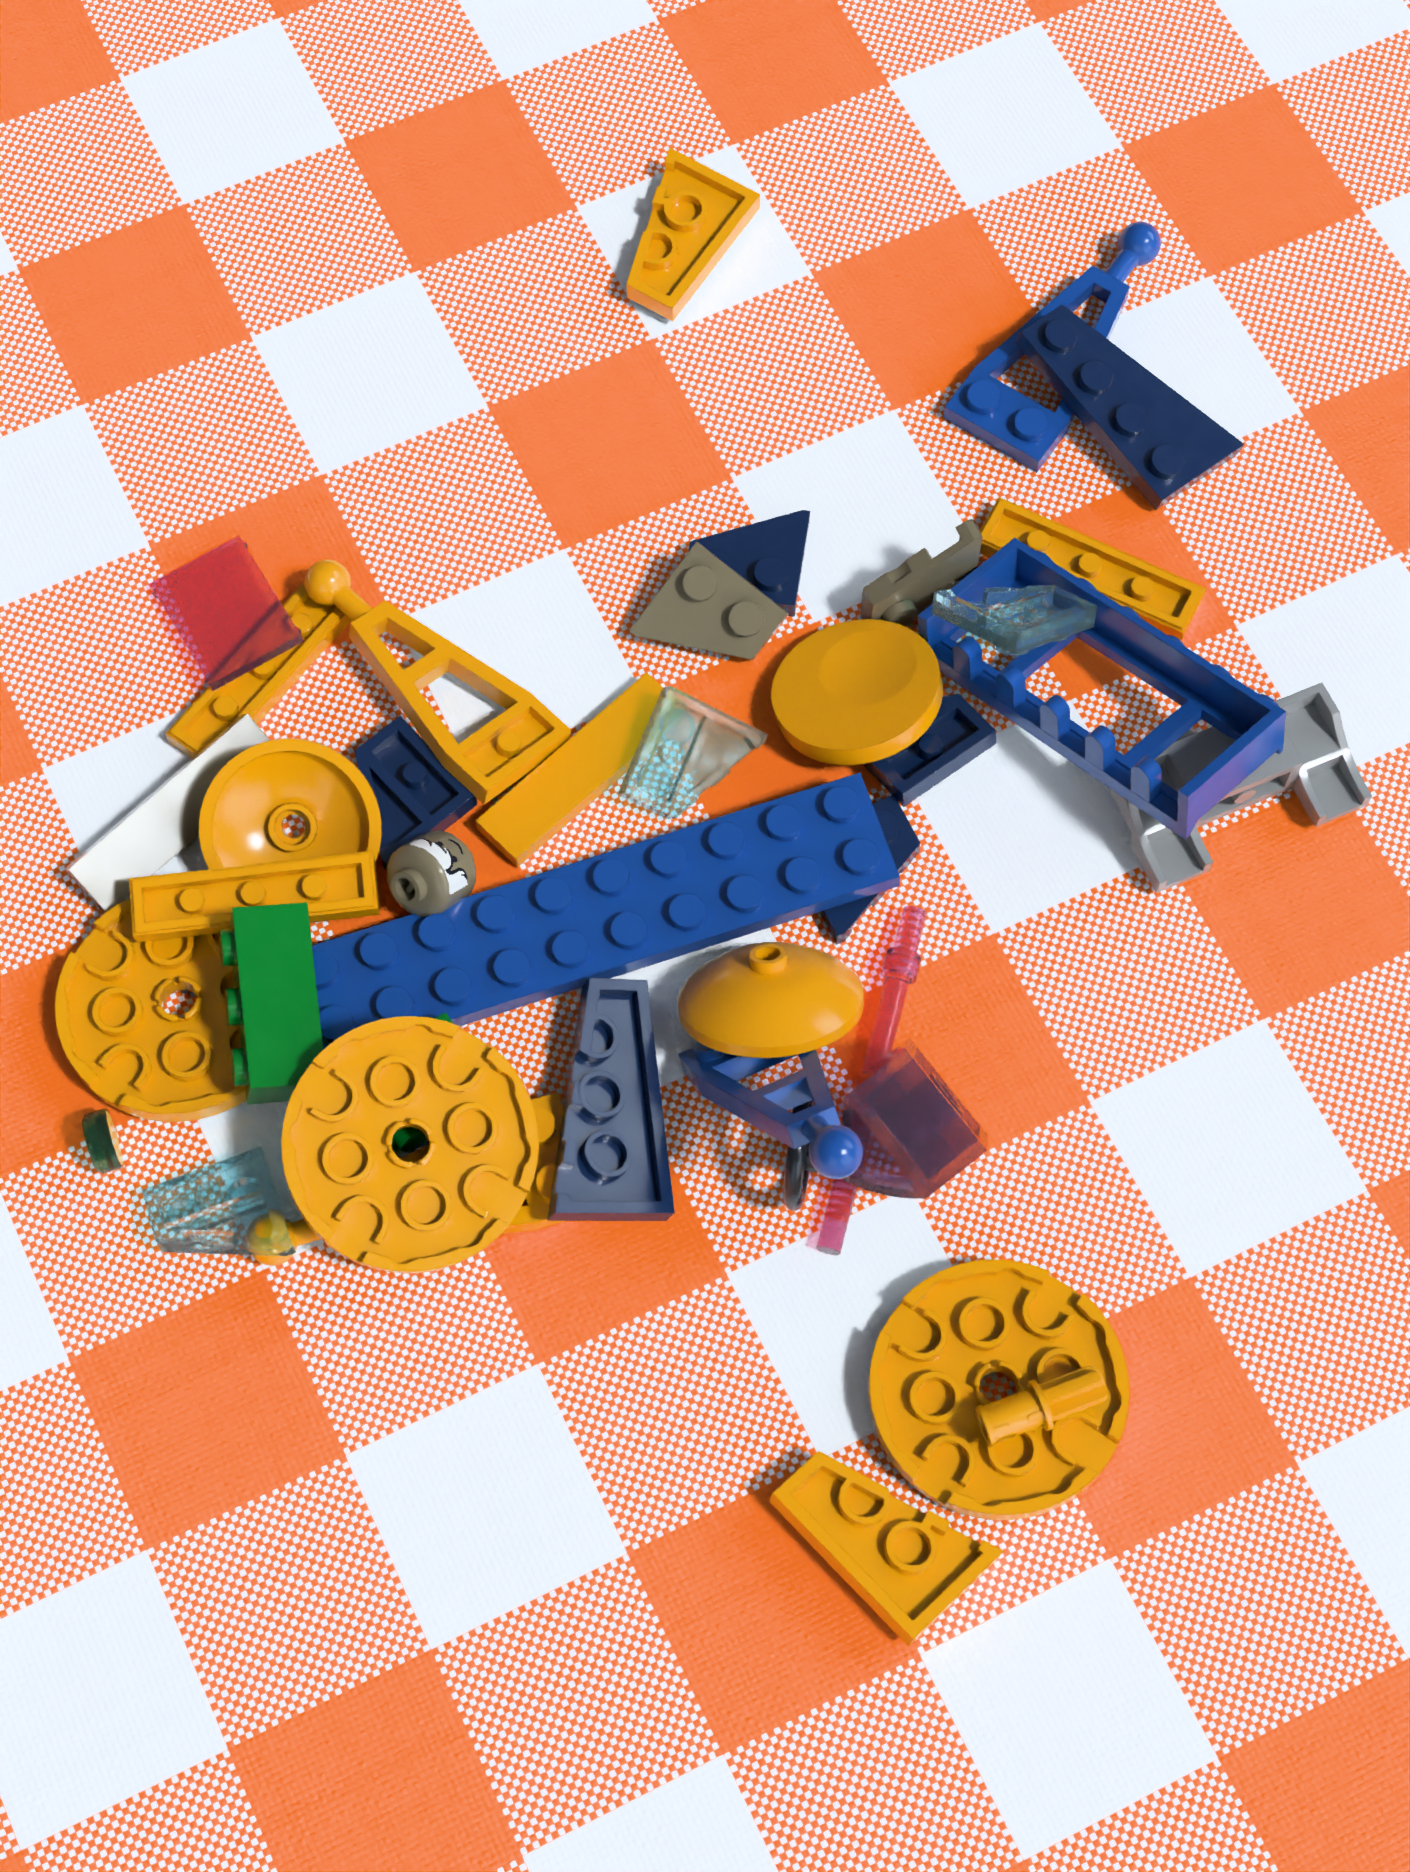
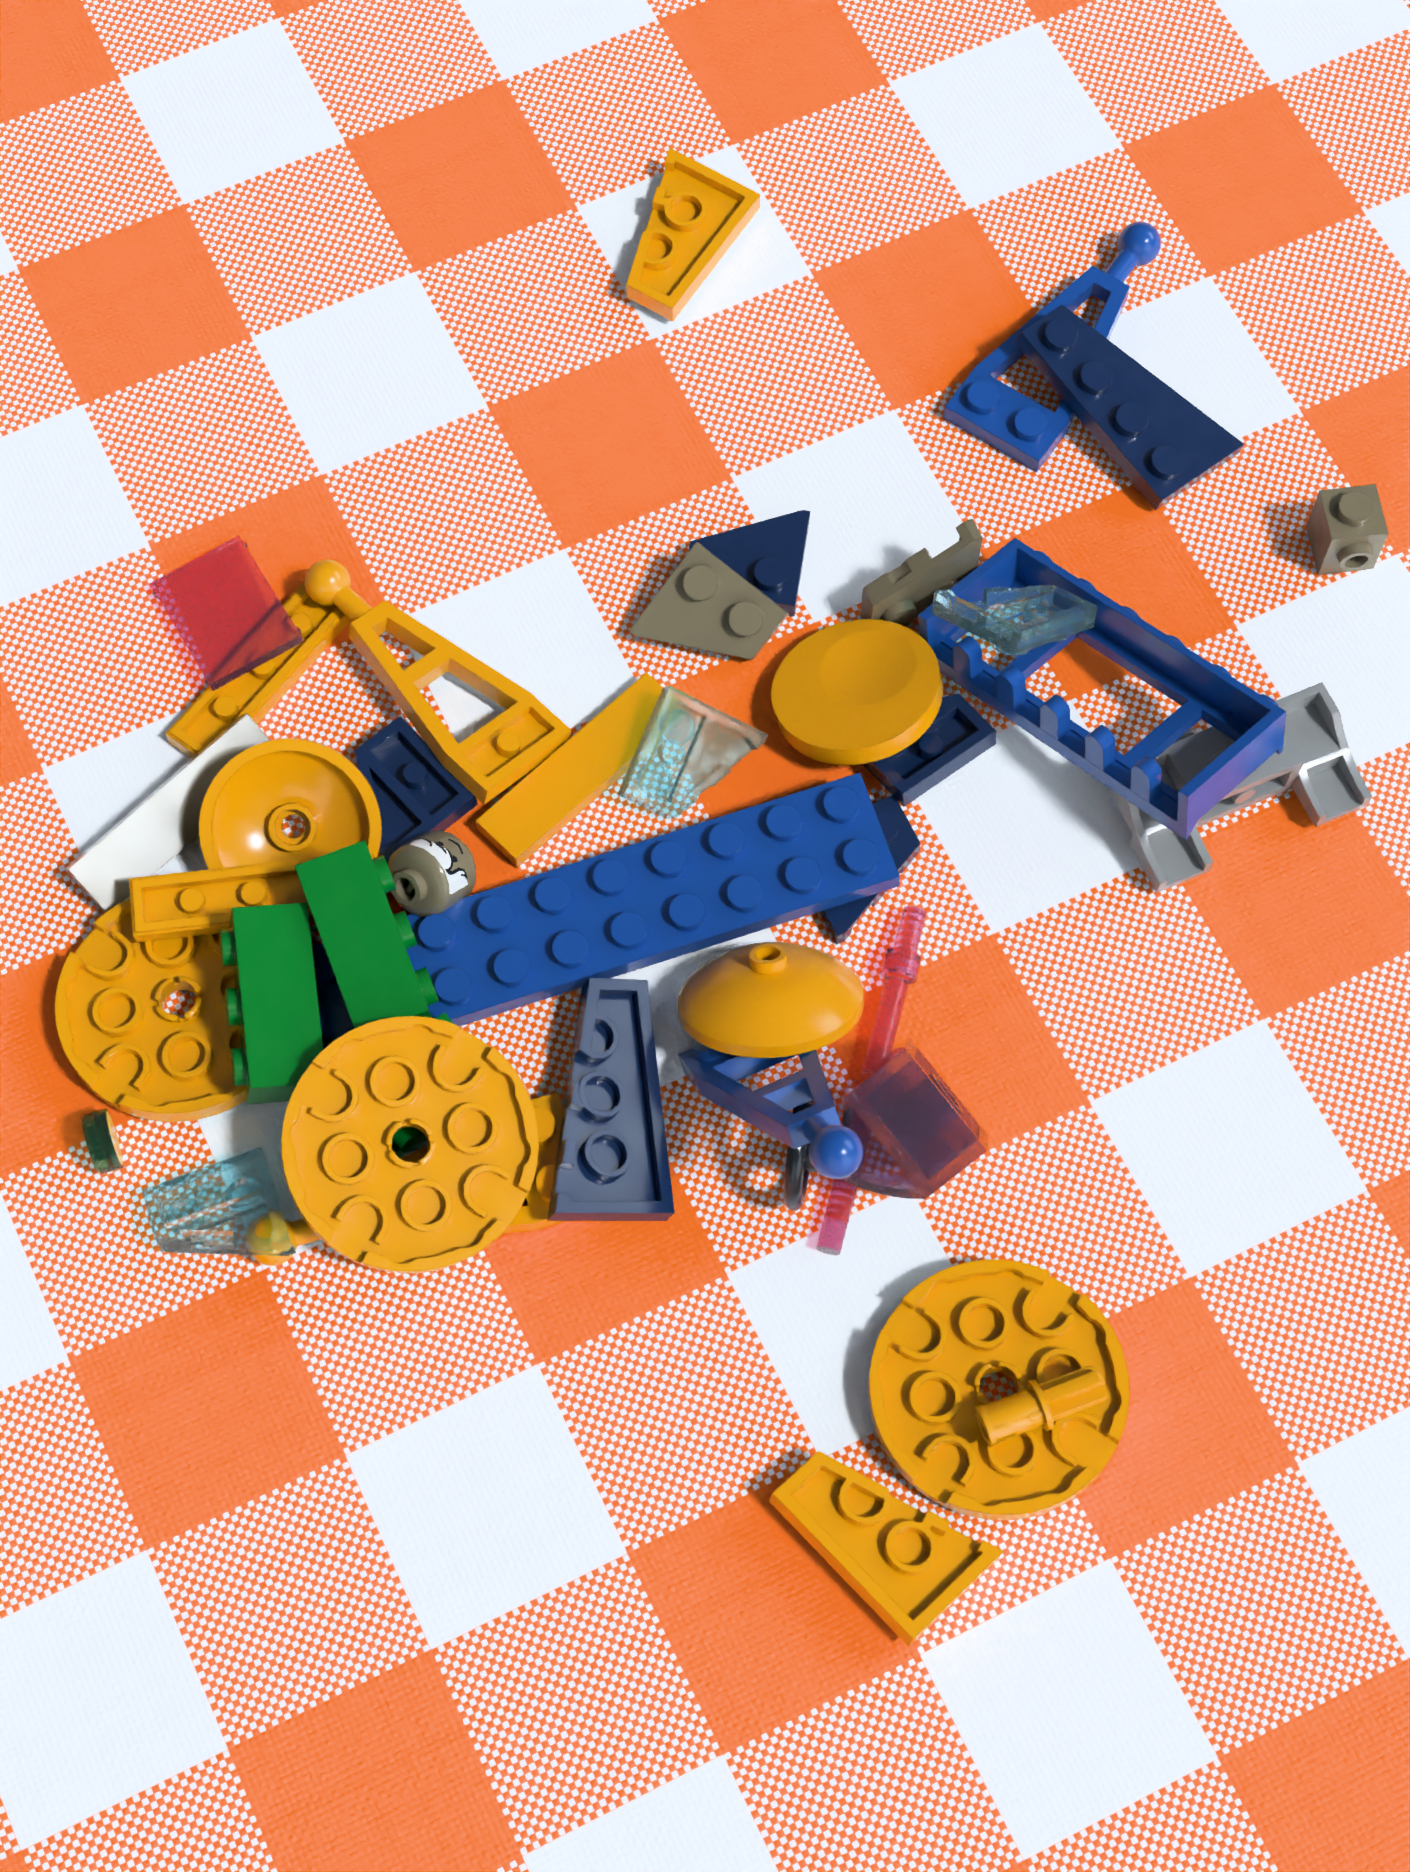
(364, 936): none -> green brick
(1152, 592): light orange tile -> none
(1346, 529): none -> dark tan brick

